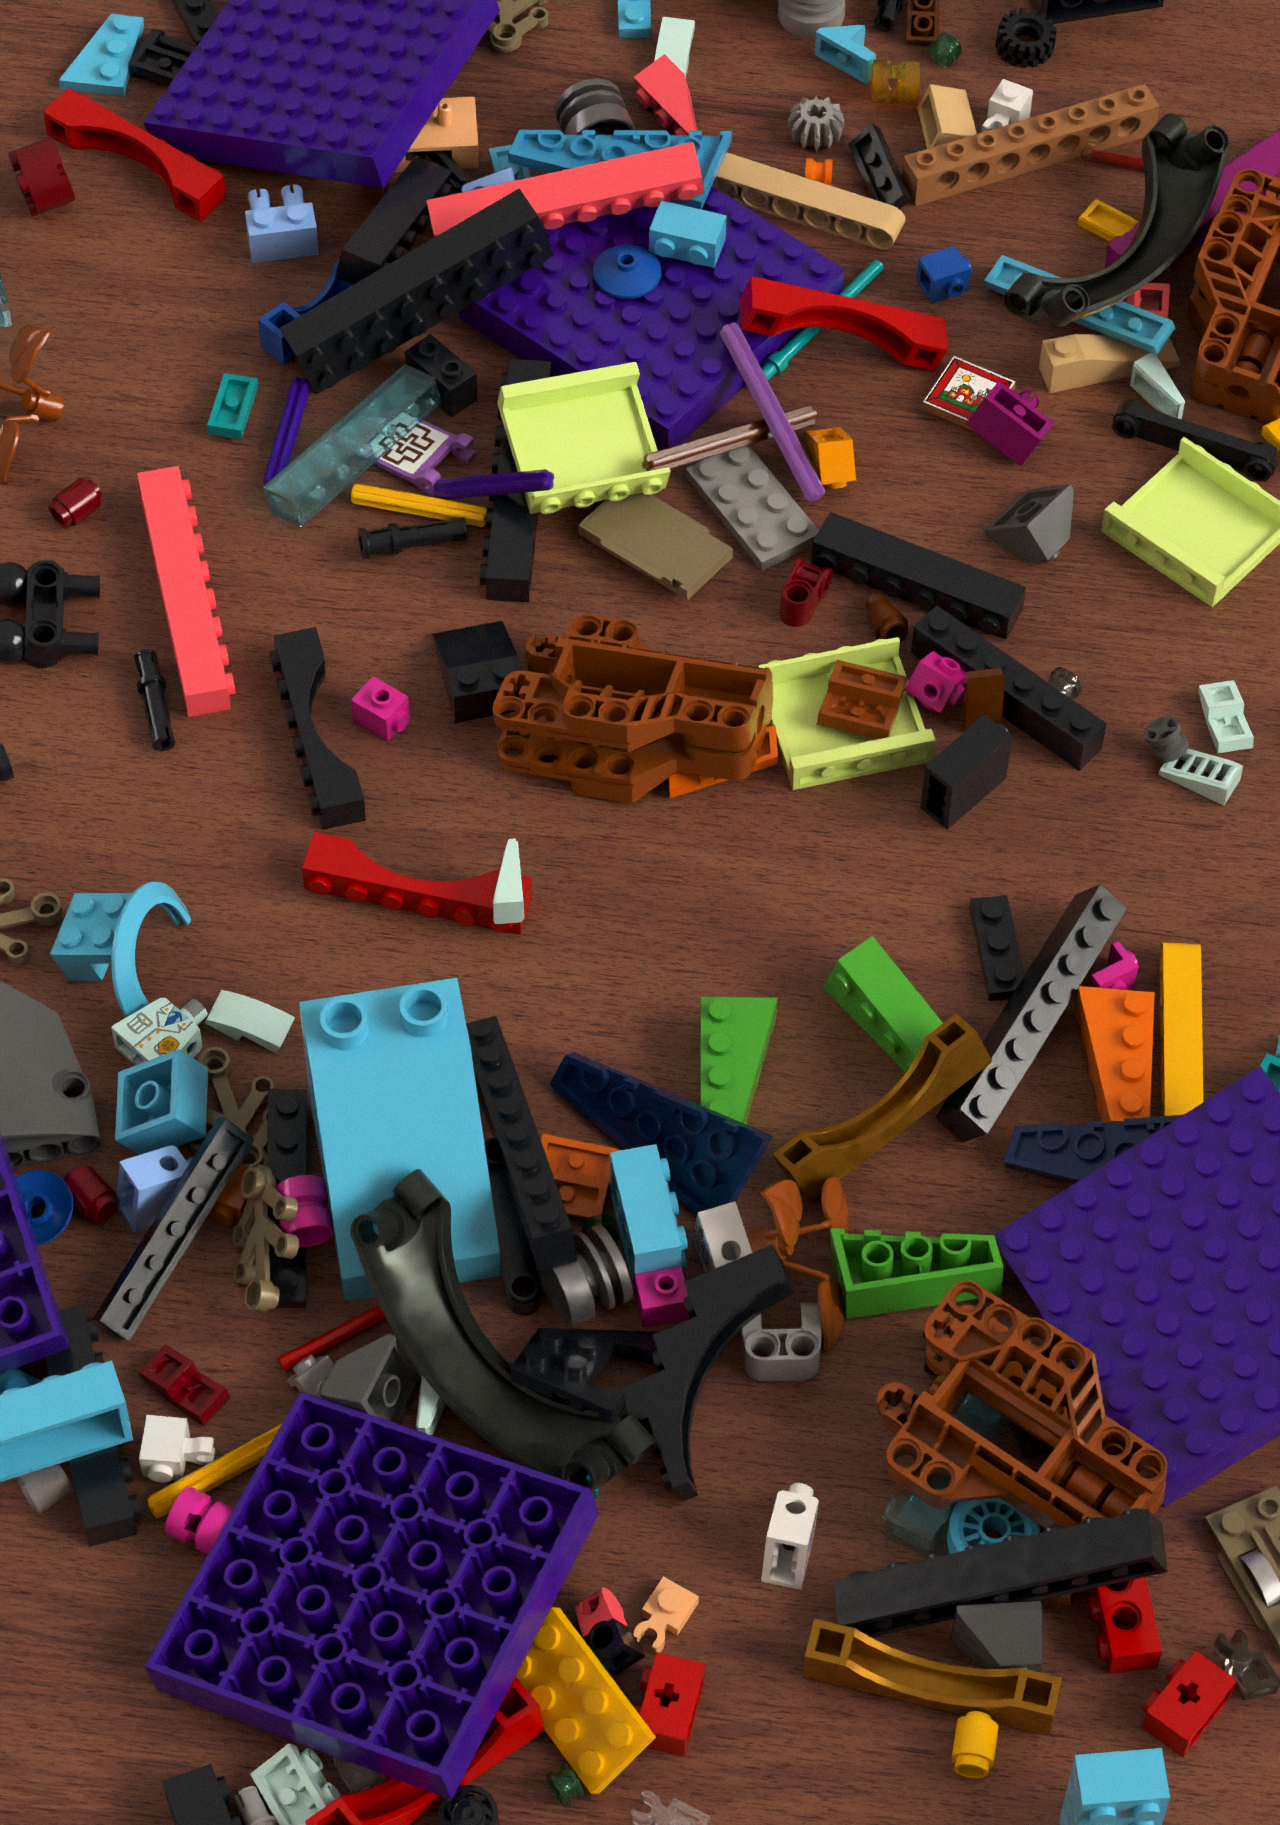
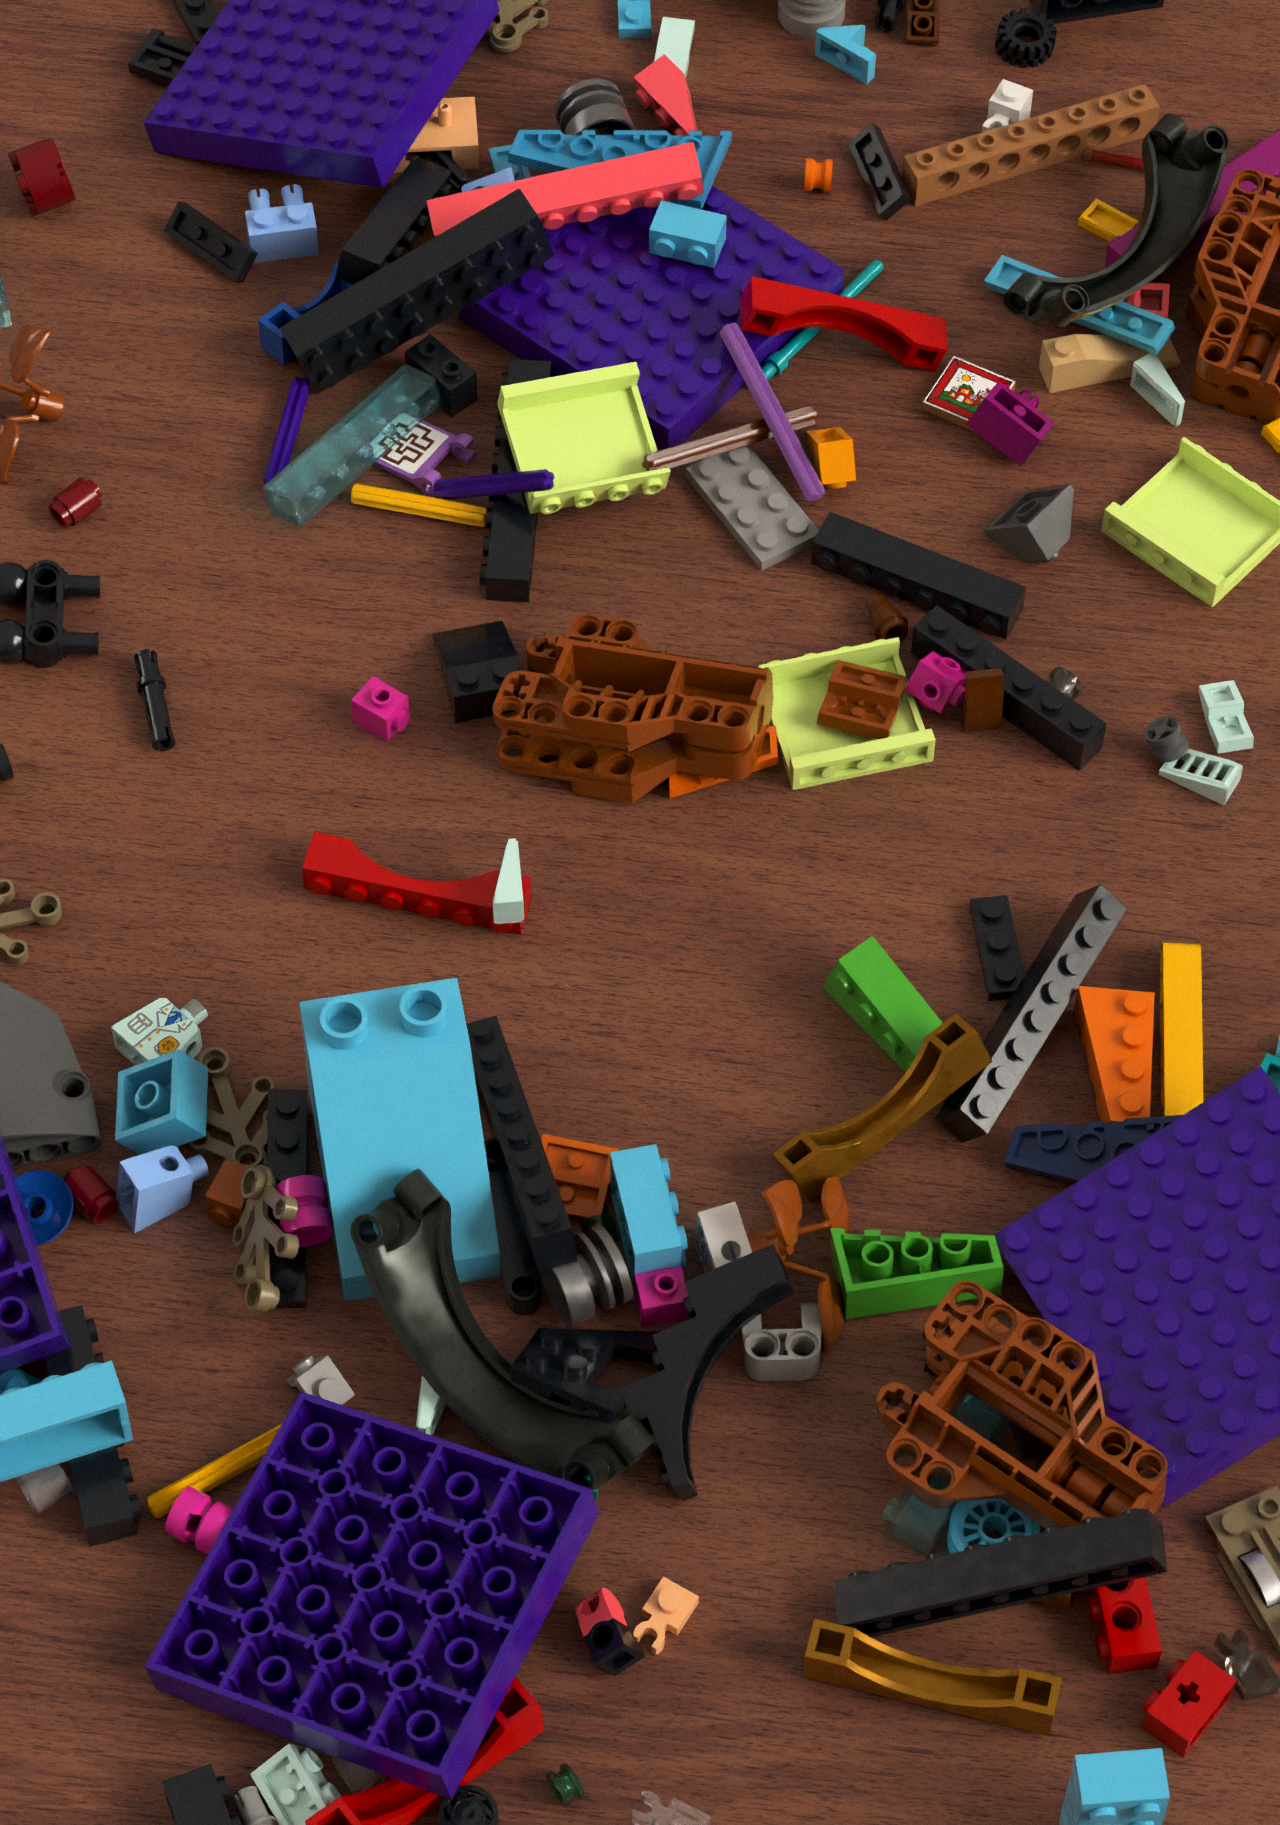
(86, 125): red arch -> none
(104, 931): medium azure piece -> none
(105, 59): medium azure wing -> none
(168, 1447): white brick -> none
(173, 1229): black plate -> none
(183, 1385): dark red slope -> none
(184, 591): coral brick -> none
(210, 241): none -> black plate
(232, 406): teal plate -> none
(251, 1018): light aqua slope -> none
(332, 1337): red bar -> none
(334, 784): black arch -> none
(374, 1380): dark grey slope -> none
(396, 538): black pin -> none
(581, 1704): yellow plate -> none
(626, 272): blue dish -> none
(657, 542): dark tan piece -> none
(682, 1684): red brick -> none
(705, 1150): dark blue wing -> none
(733, 1051): bright green wedge -> none
(793, 1525): white torso -> none
(803, 592): dark red piece -> none
(809, 202): tan beam -> none
(816, 122): light grey gear -> none
(907, 81): clear yellow wheel -> none
(944, 274): blue brick -> none
(945, 49): clear green bush -> none
(945, 115): tan brick -> none
(966, 771): black brick -> none
(974, 1744): yellow brick -> none
(1000, 1634): dark grey slope -> none
(1120, 972): dark pink bracket -> none
(1254, 459): black piece -> none

